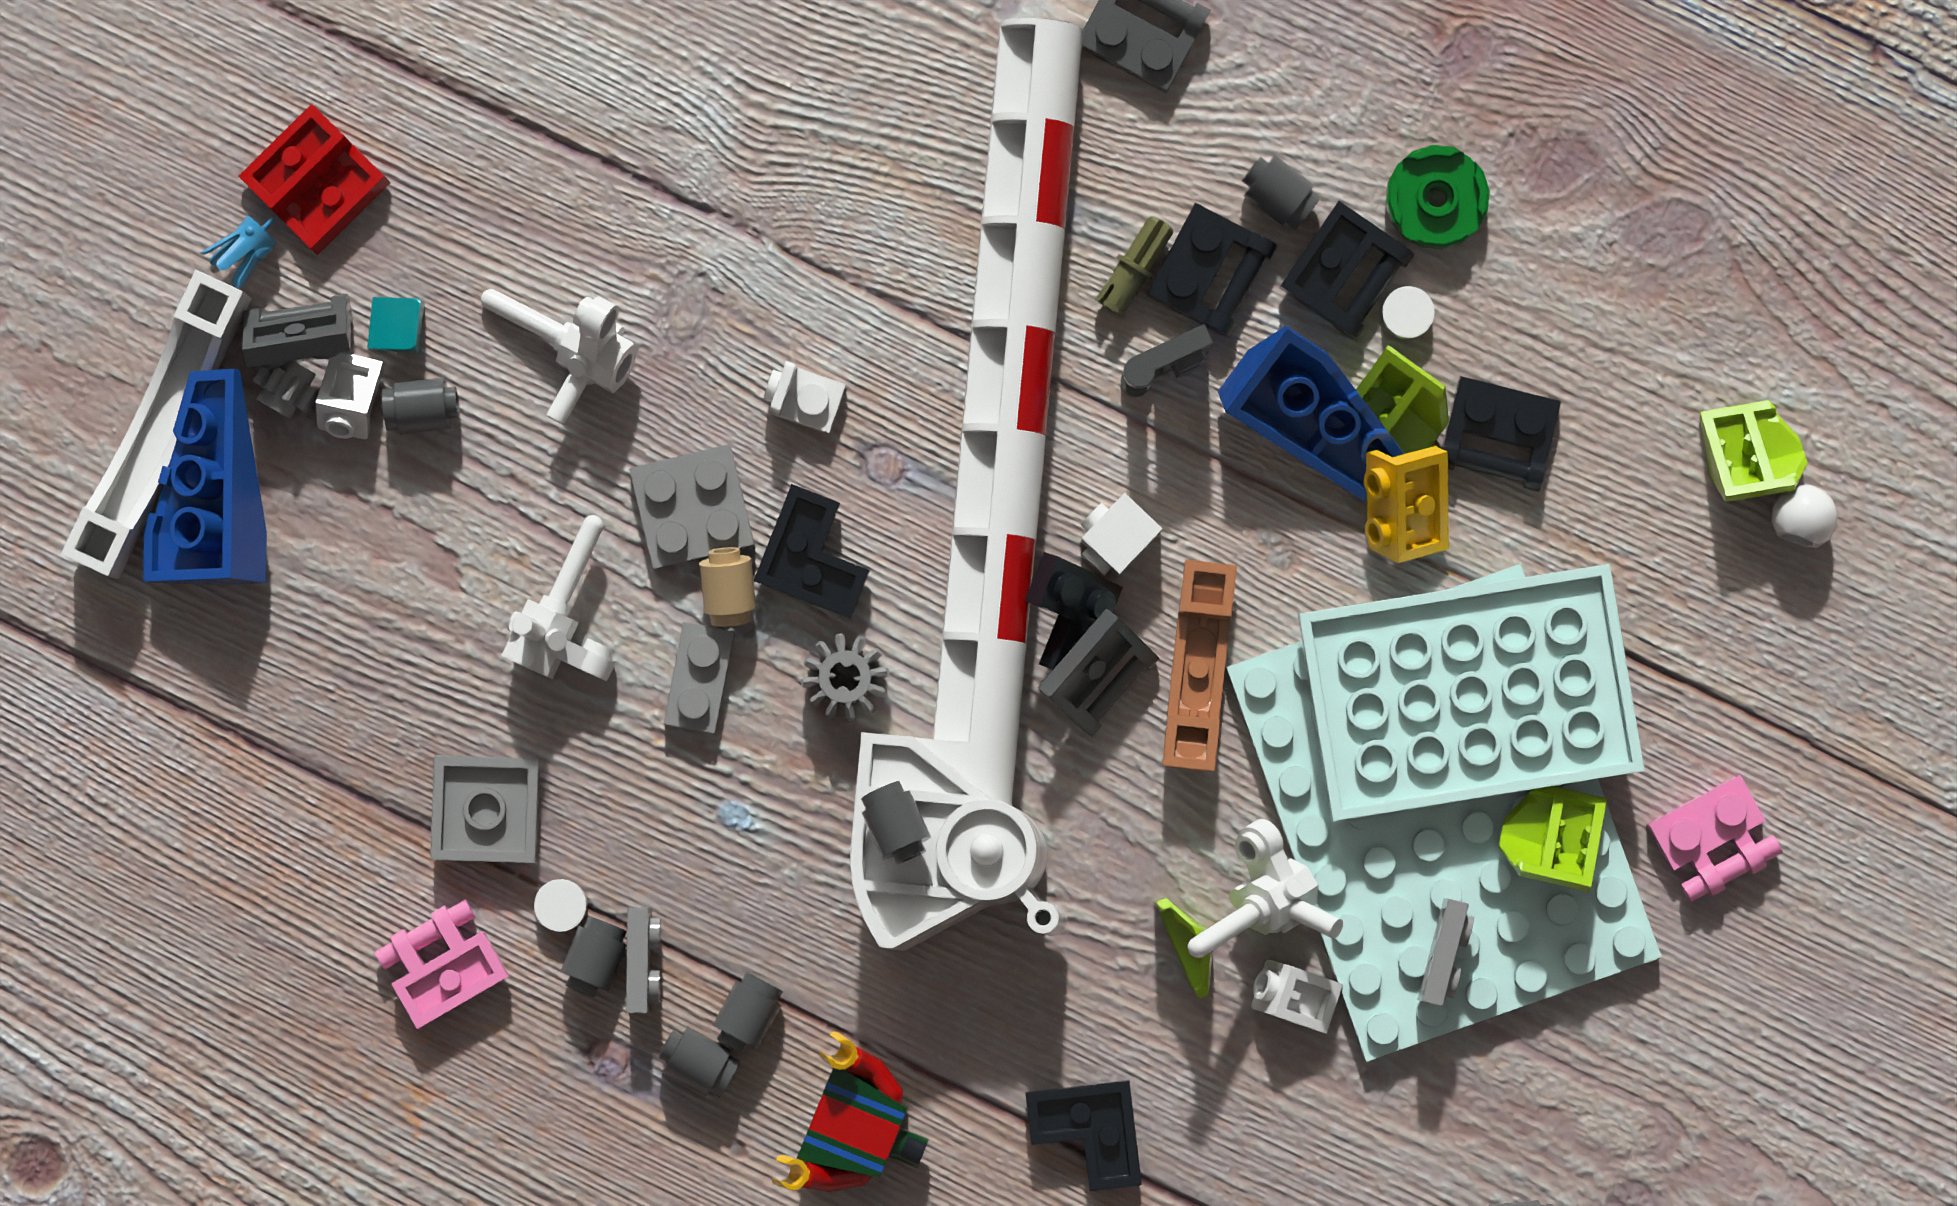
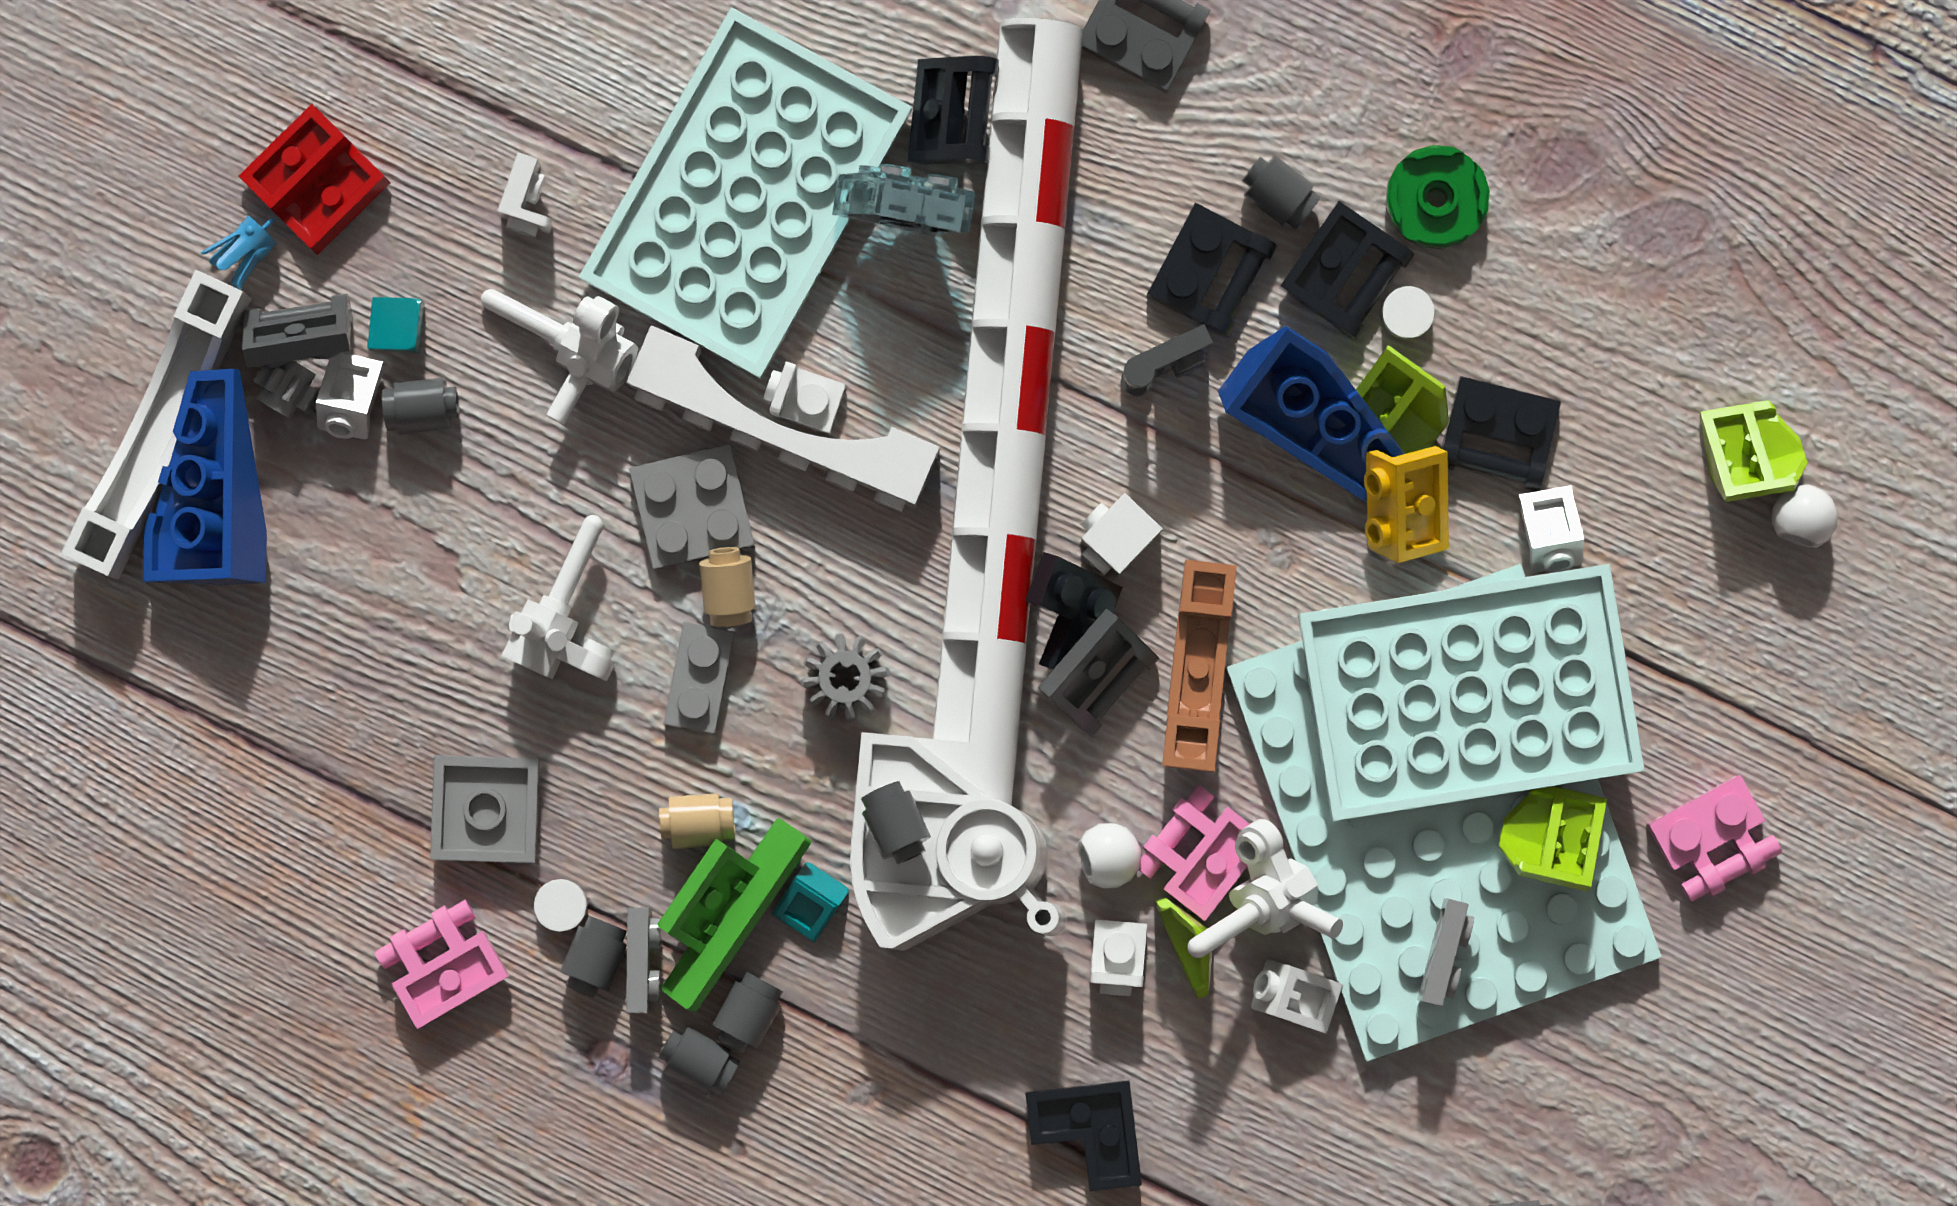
(523, 187): none -> white bracket
(697, 820): none -> tan brick
(723, 906): none -> bright green bracket
(742, 193): none -> light aqua plate
(796, 560): black plate -> none
(810, 901): none -> teal slope
(853, 1126): torso -> none
(889, 465): none -> white arch
(904, 201): none -> clear light blue piece
(940, 110): none -> black plate
(1109, 855): none -> white piece
(1118, 956): none -> white bracket
(1135, 266): olive axle -> none
(1212, 865): none -> bright pink plate
(1552, 530): none -> white bracket

